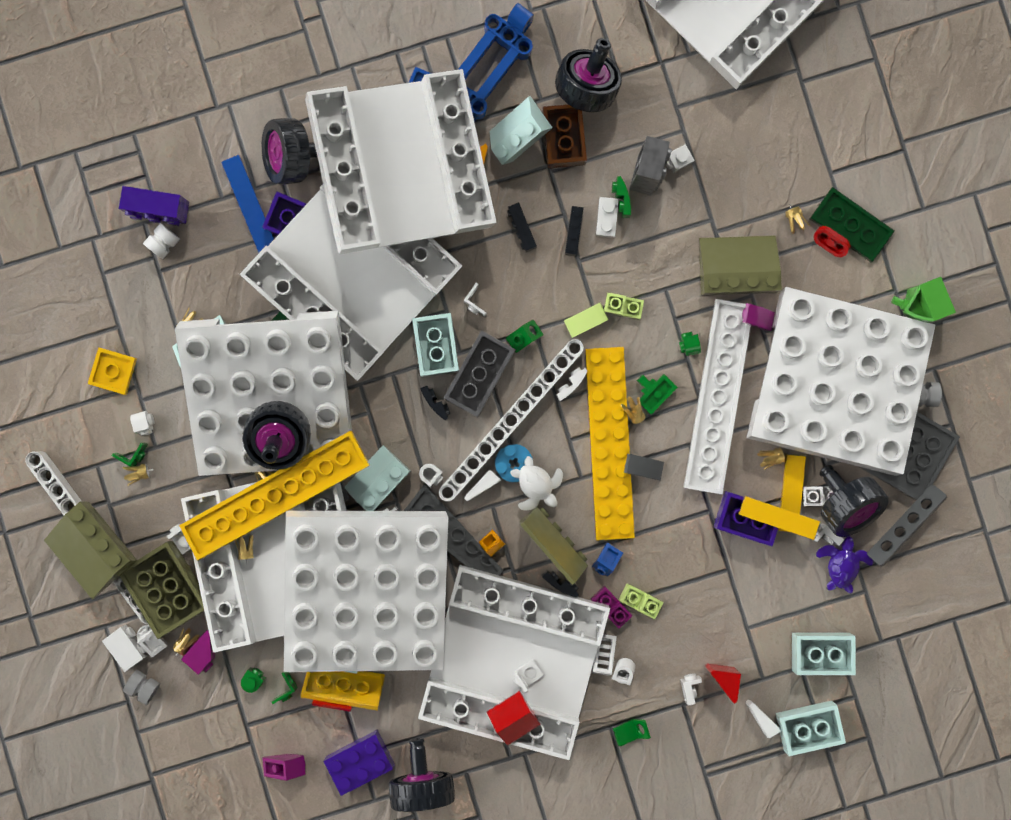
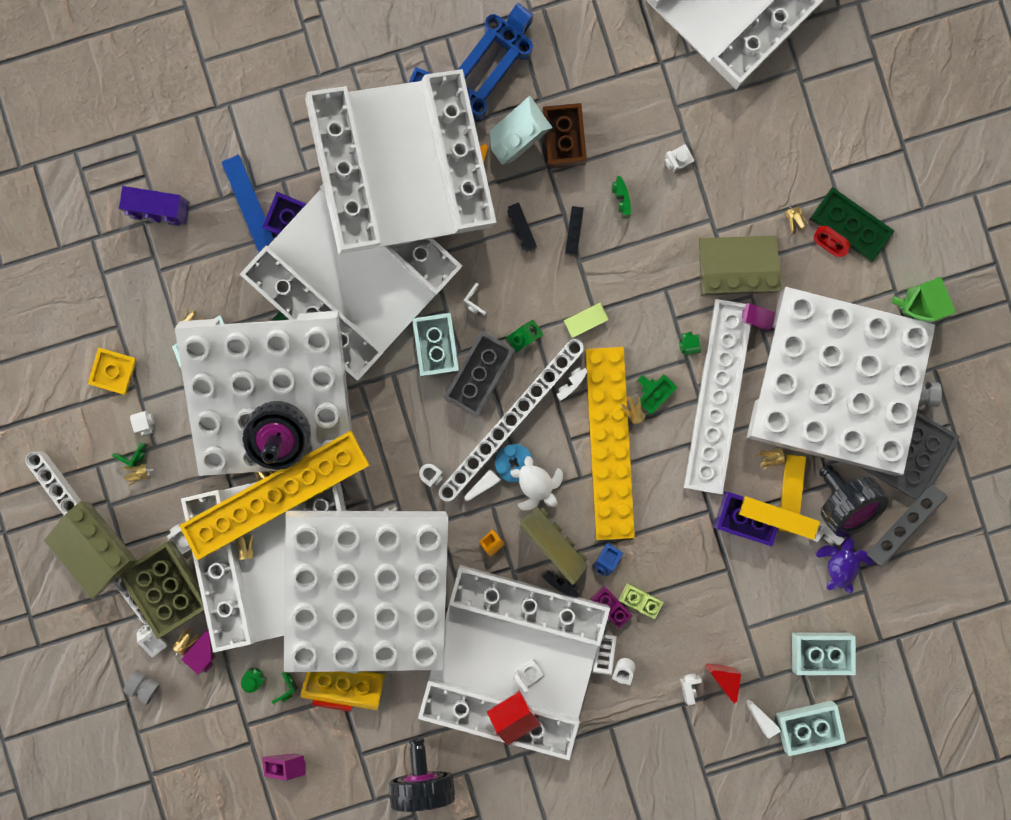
(124, 647): white brick -> none
(161, 241): white wheel -> none
(286, 151): black wheel -> none
(359, 762): dark purple brick -> none
(378, 480): light aqua slope -> none
(440, 409): black slope -> none
(460, 541): dark grey wing -> none
(589, 78): black wheel -> none
(607, 217): white plate -> none
(623, 306): yellowish green slope -> none
(630, 731): green bracket -> none
(643, 467): dark grey slope -> none
(650, 165): flat silver brick -> none
(816, 495): white slope -> none

